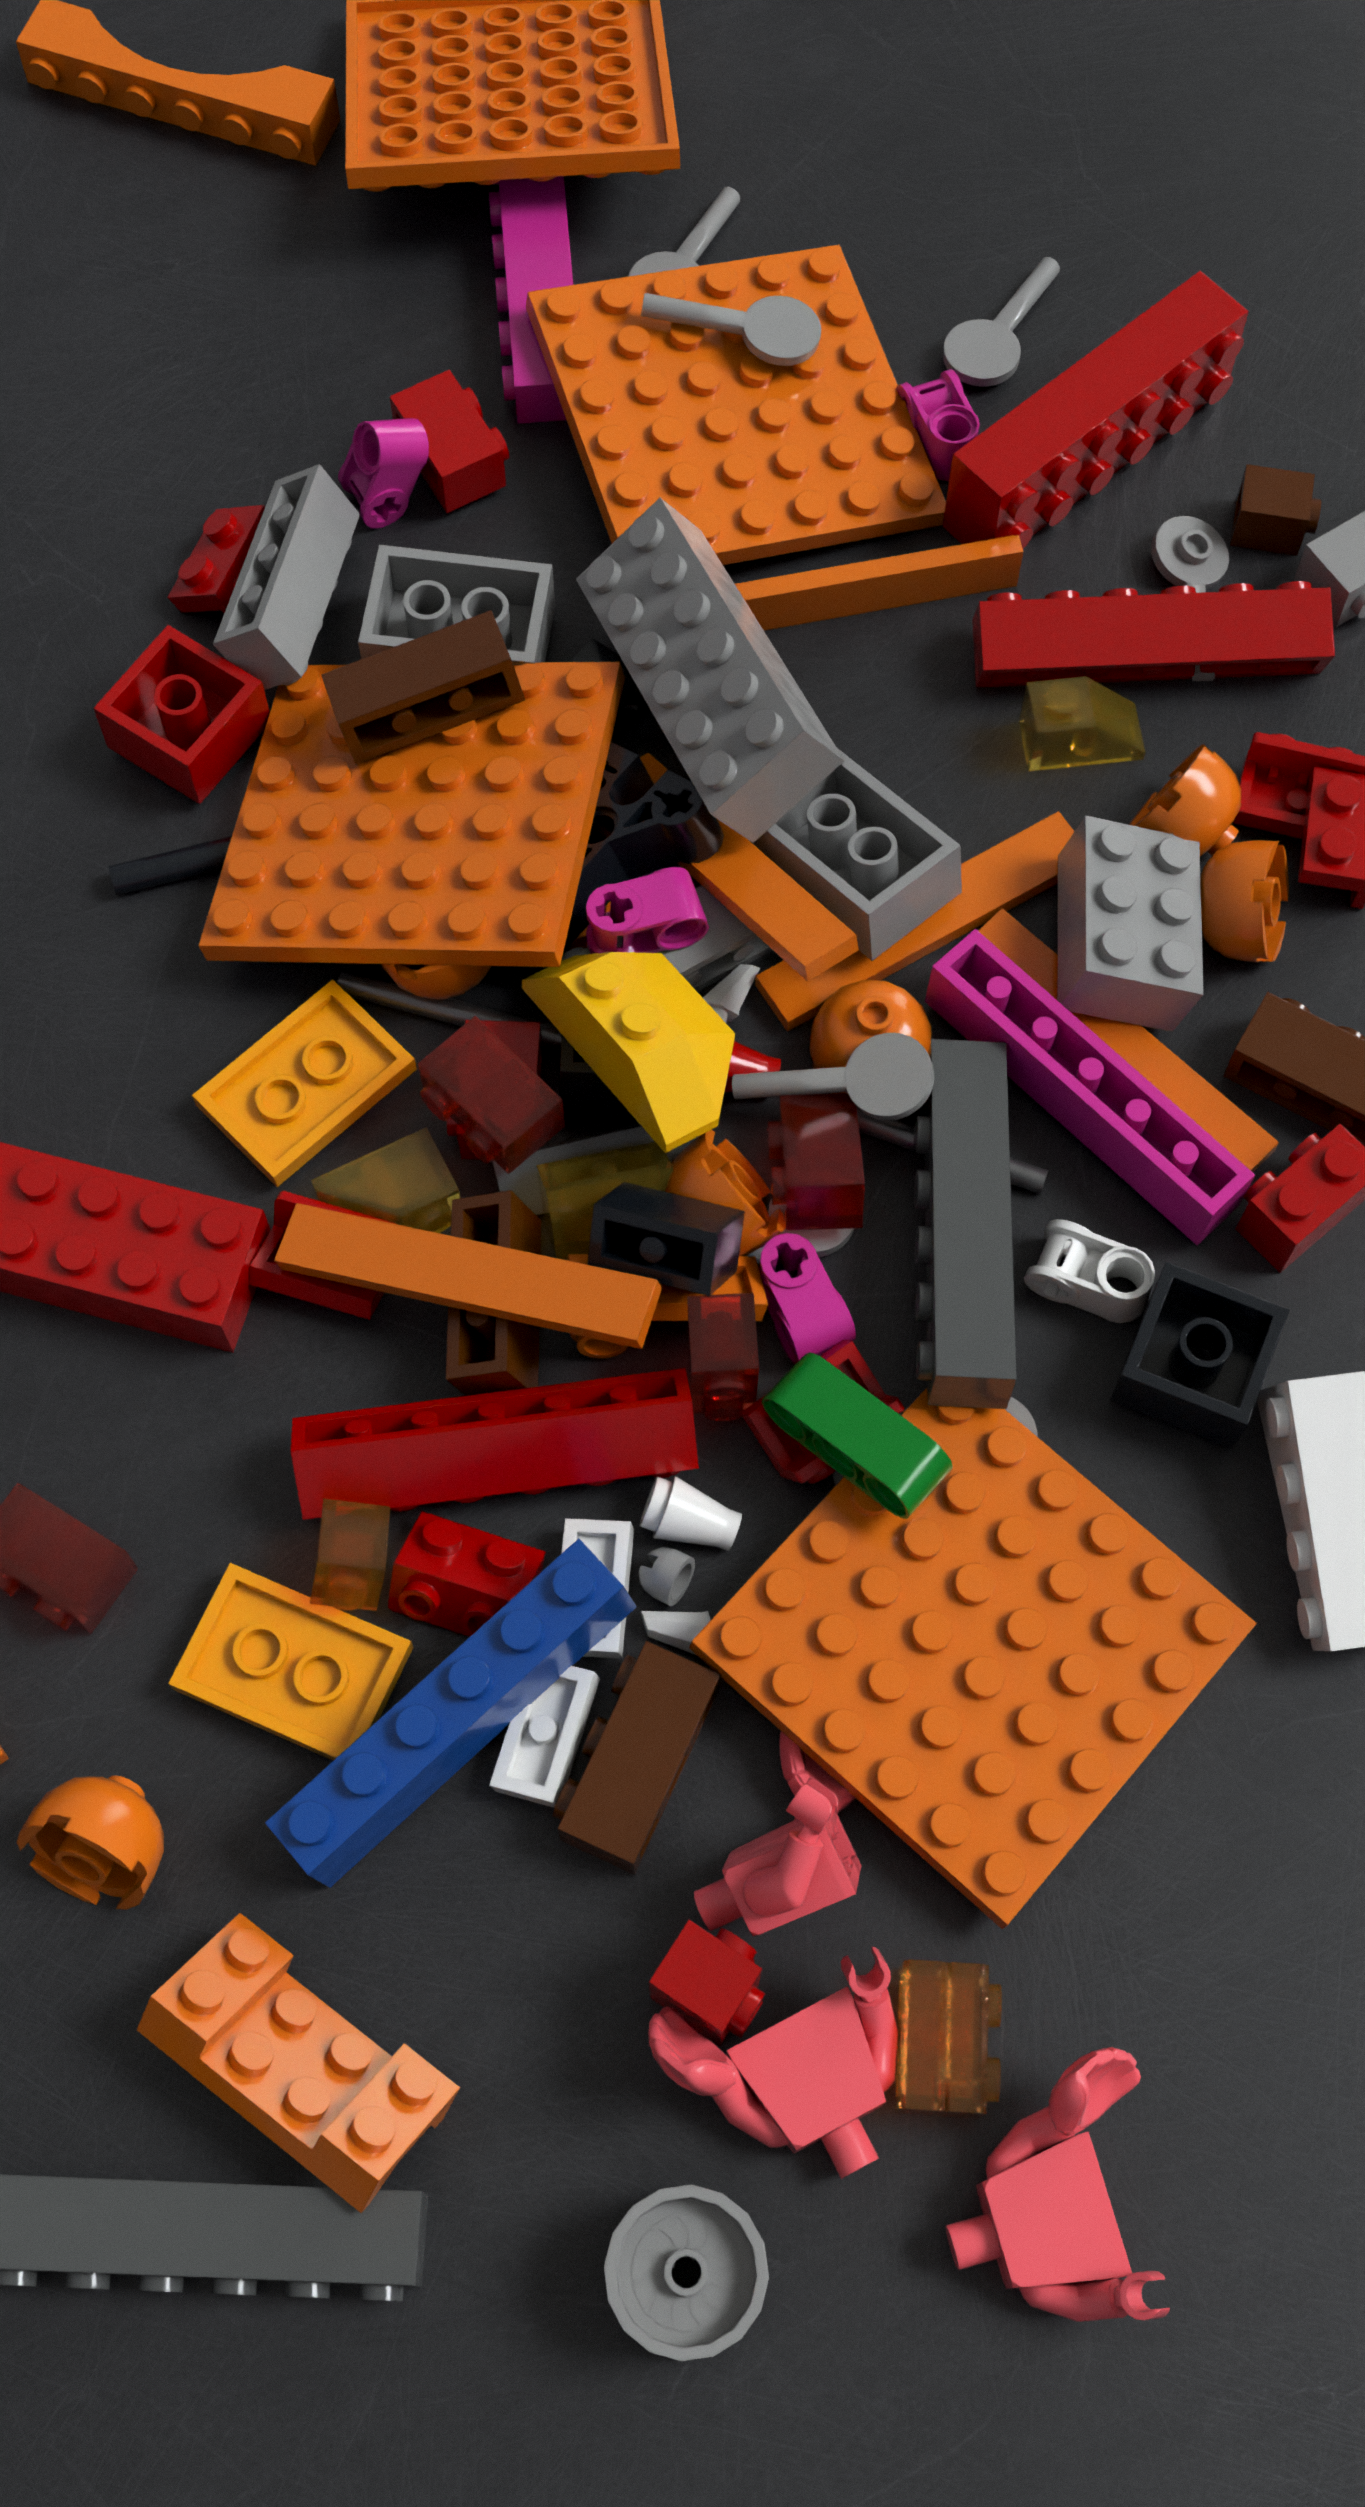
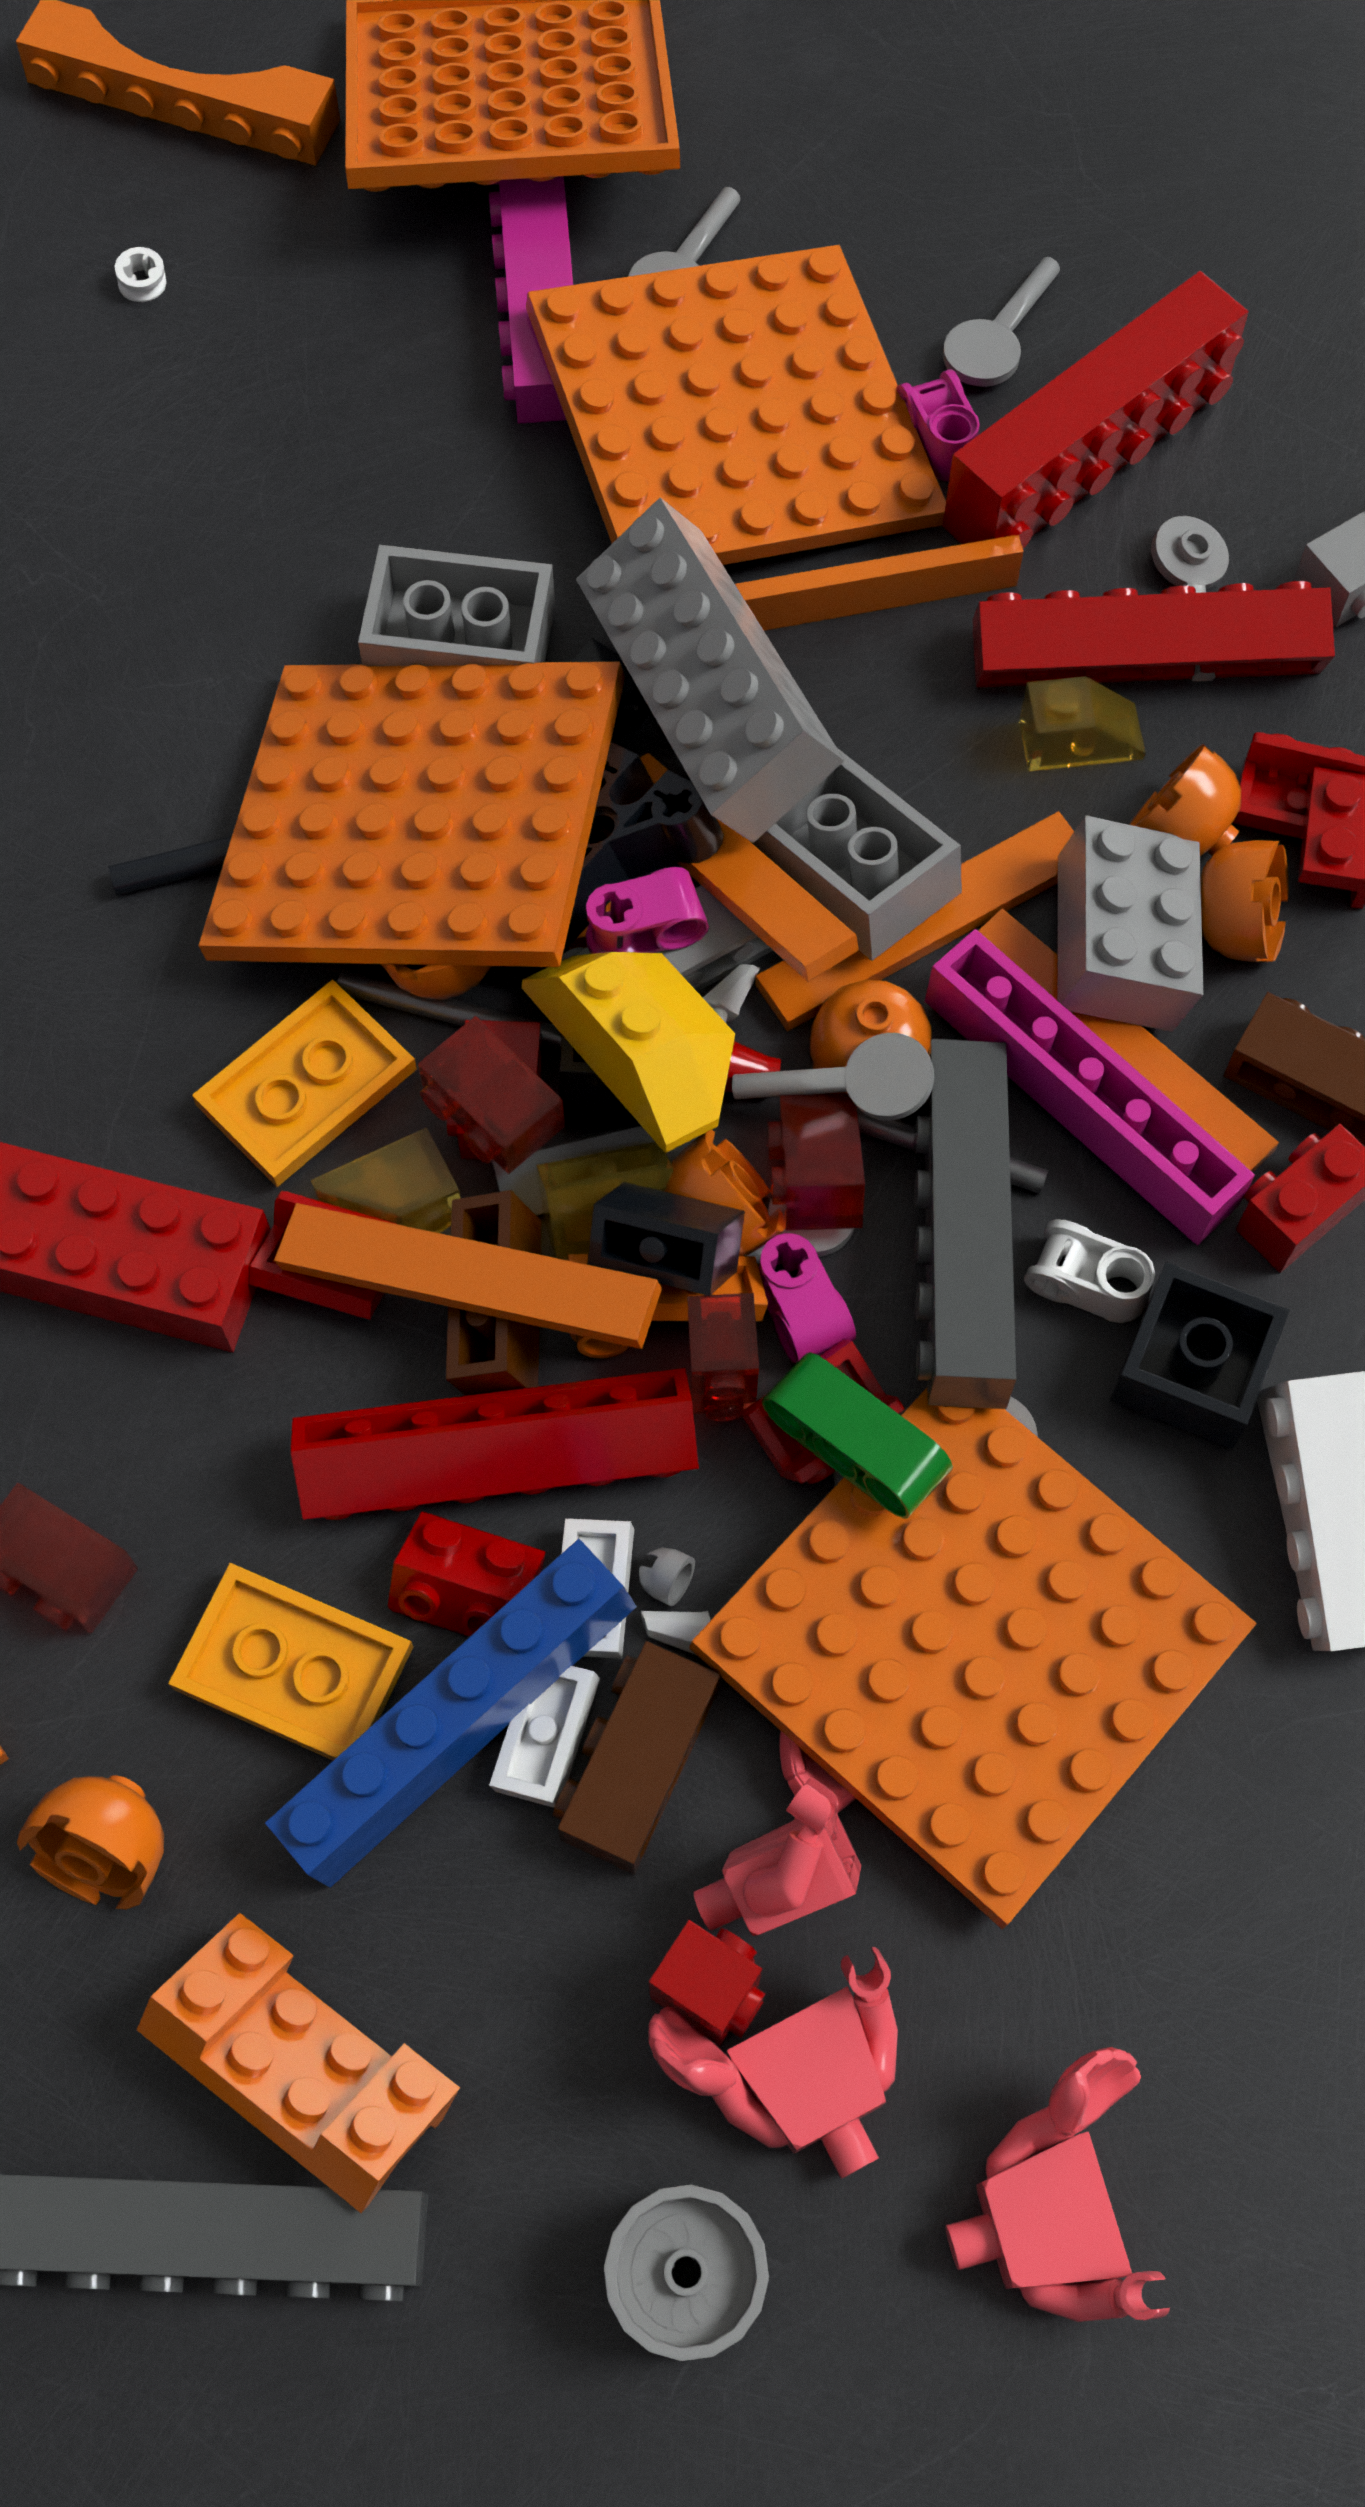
(136, 260): none -> white bush
(183, 714): red brick -> none
(216, 561): red bracket -> none
(288, 578): light grey brick -> none
(350, 1555): clear orange brick -> none
(384, 467): dark pink piece -> none
(423, 687): reddish brown brick -> none
(463, 452): red brick -> none
(688, 1515): white cone -> none
(772, 328): light grey piece -> none
(945, 2039): clear orange brick -> none
(1274, 510): reddish brown brick -> none

